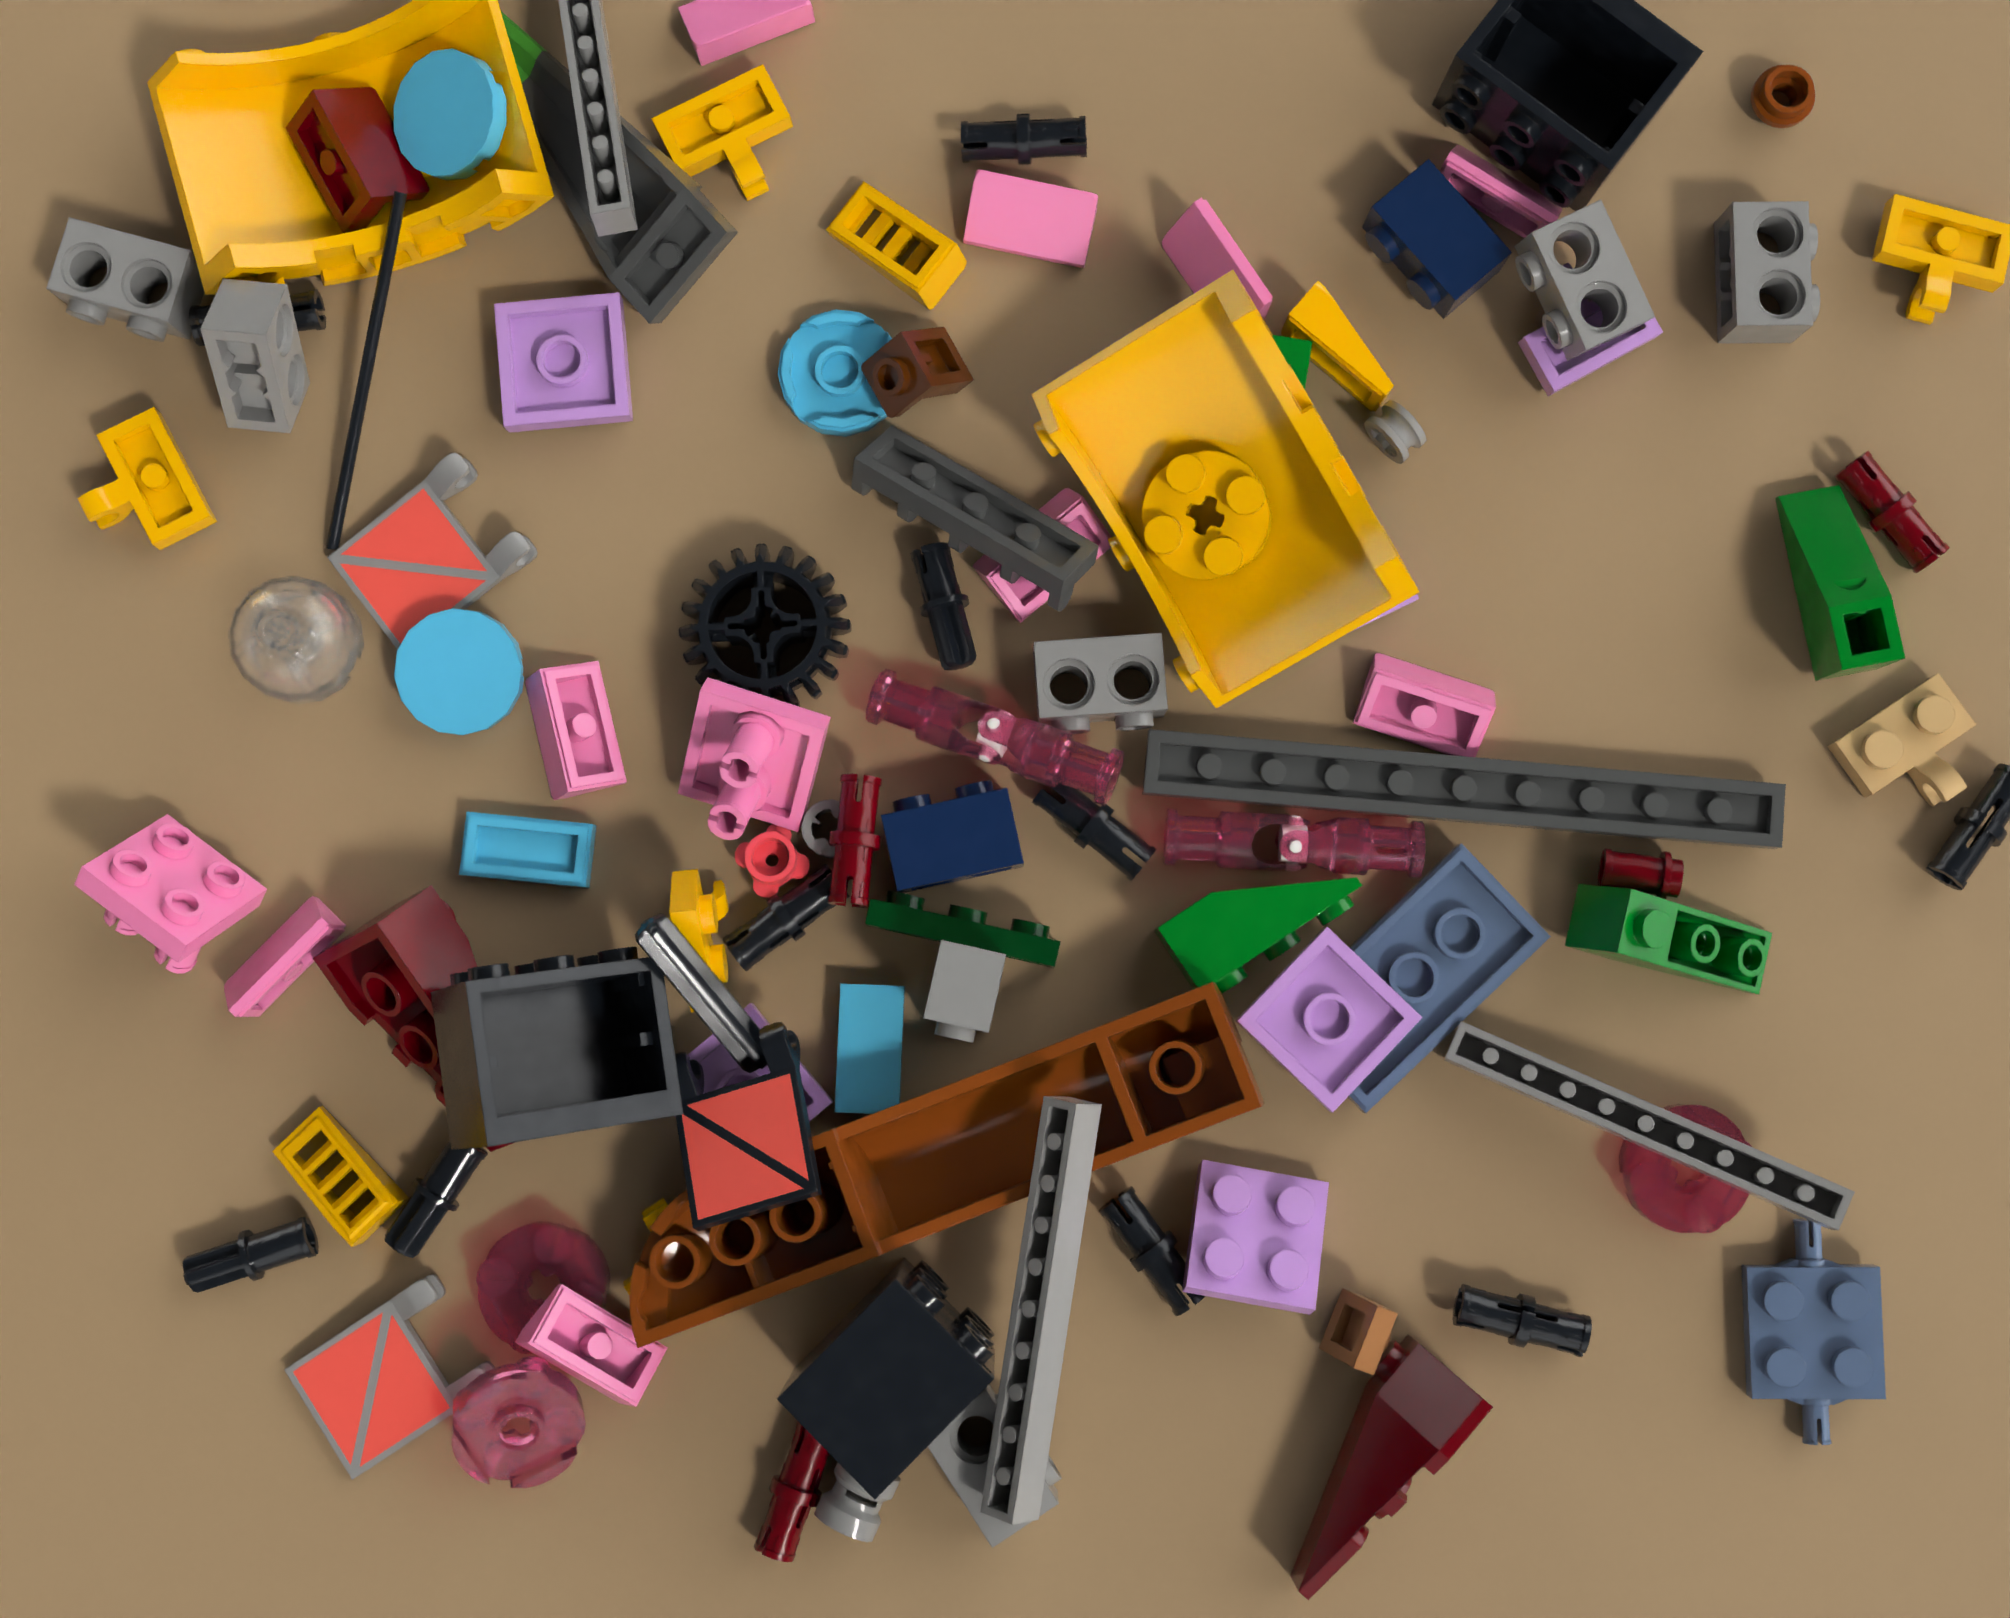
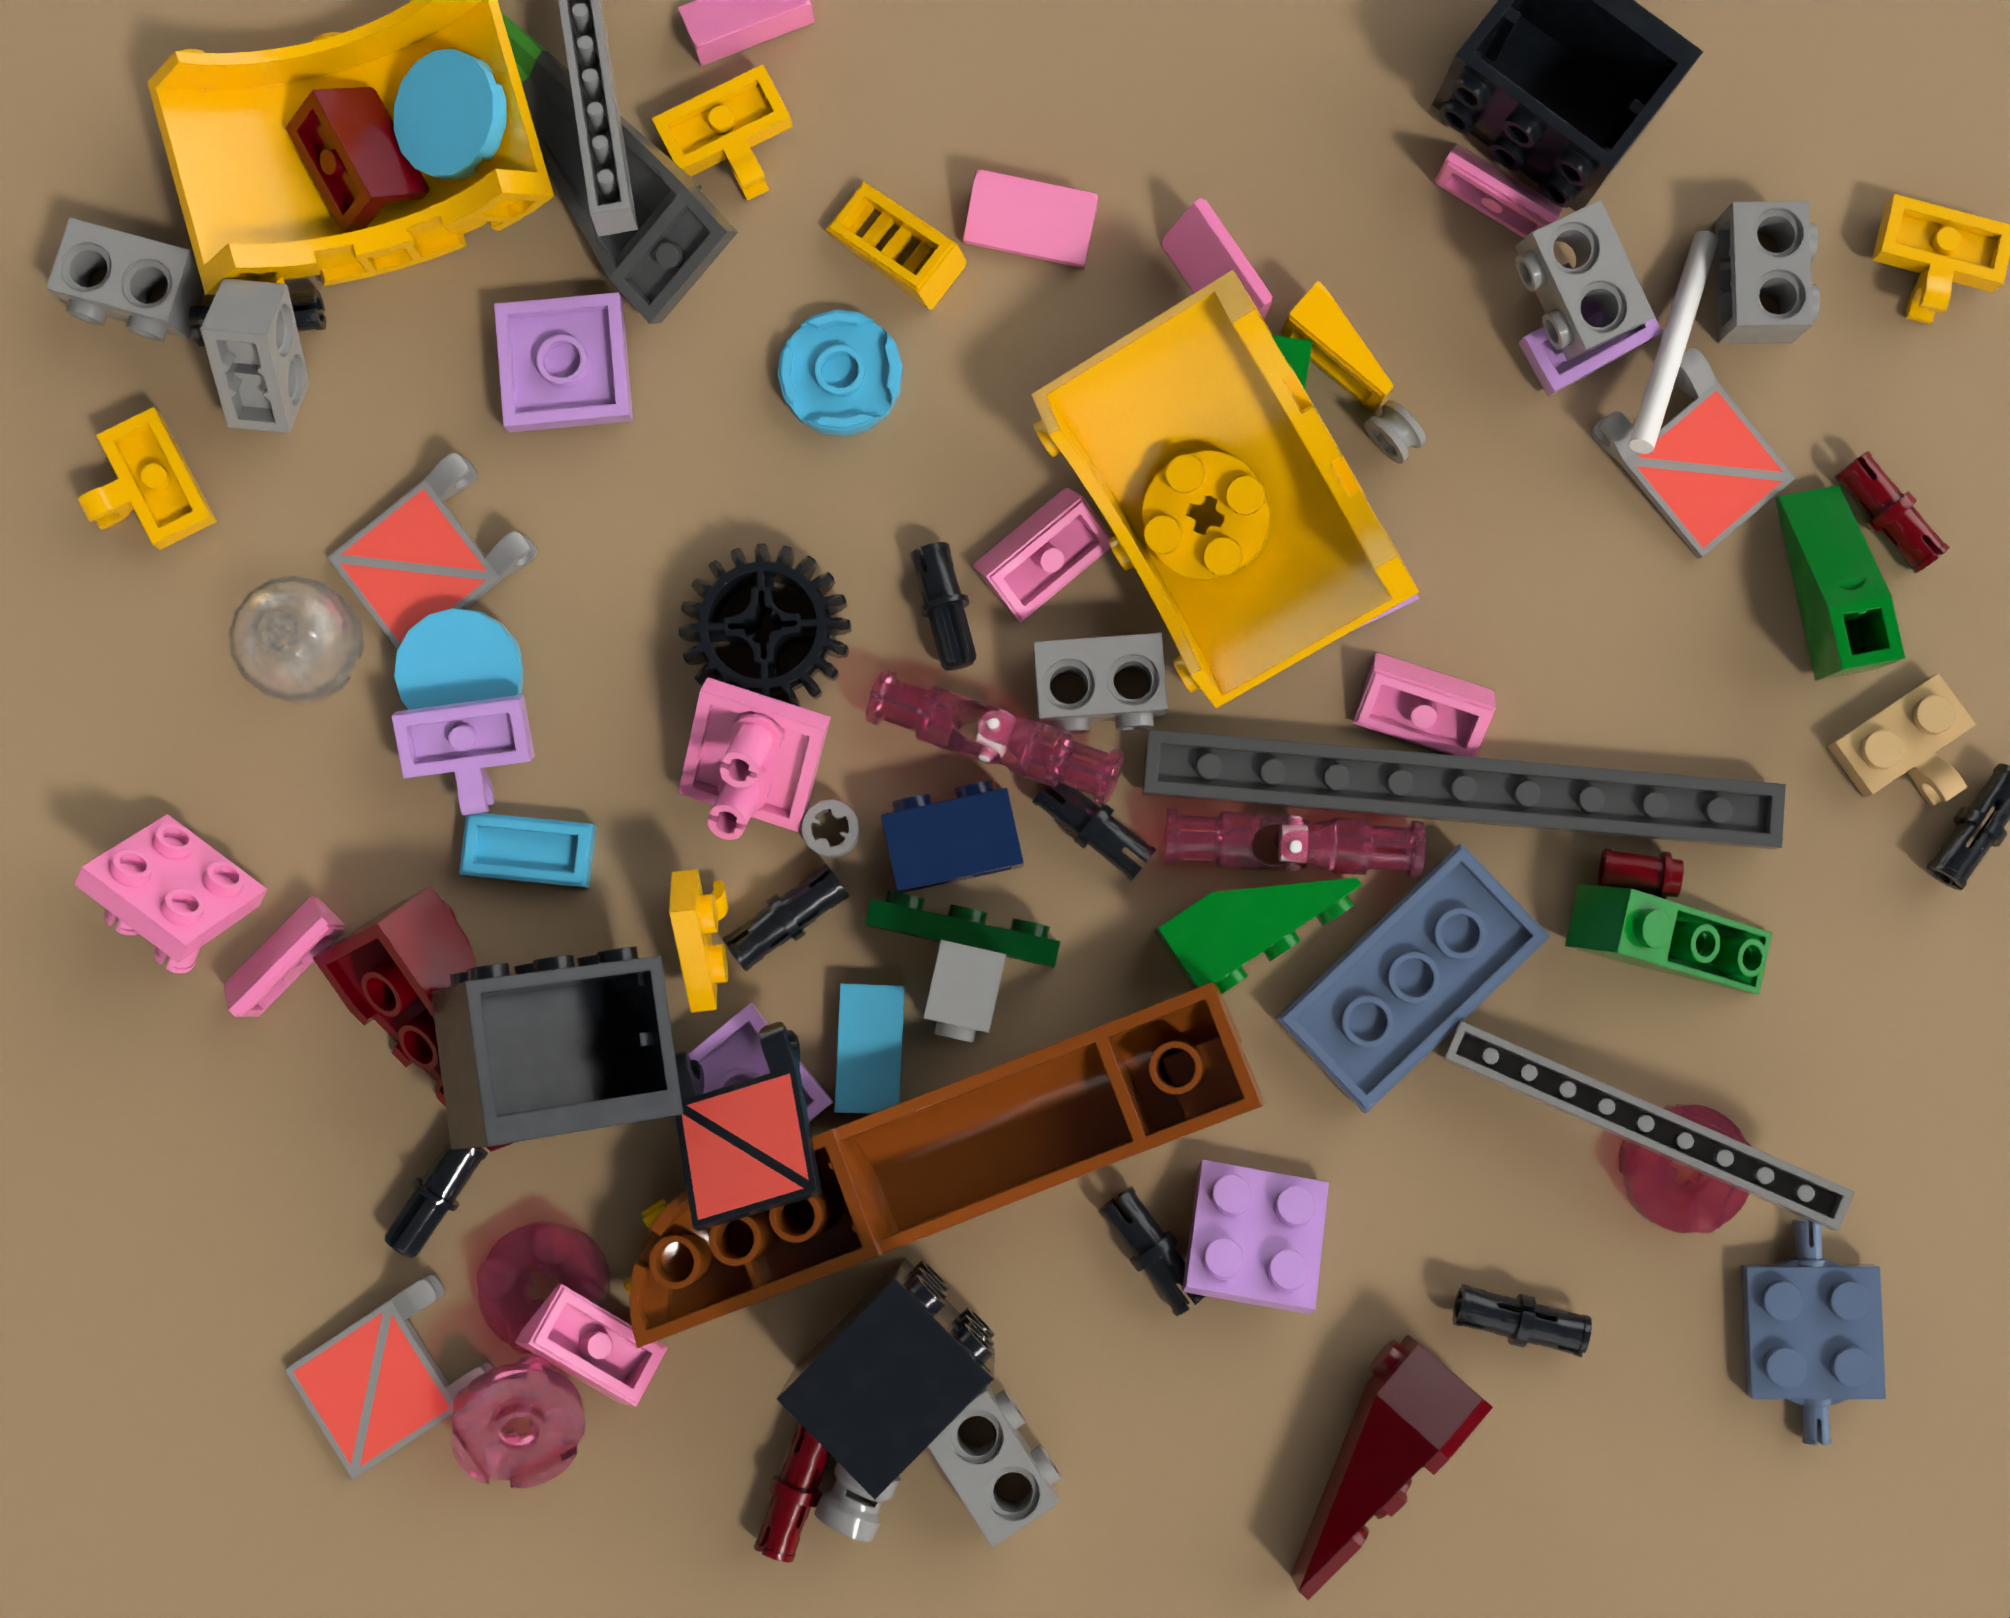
(250, 1255): black axle -> none
(335, 1209): yellow slope -> none
(366, 370): black axle -> none
(464, 741): none -> lavender plate
(575, 729): bright pink slope -> none
(702, 990): axle -> none
(754, 856): coral plate -> none
(854, 840): dark red pin -> none
(915, 368): reddish brown bracket -> none
(975, 514): dark grey hinge -> none
(1023, 139): black pin -> none
(1040, 1309): light grey piece -> none
(1328, 1019): lavender plate -> none
(1358, 1331): medium nougat plate -> none
(1434, 240): dark blue brick -> none
(1673, 342): none -> white bar
(1706, 463): none -> flag
(1792, 82): dark orange plate -> none

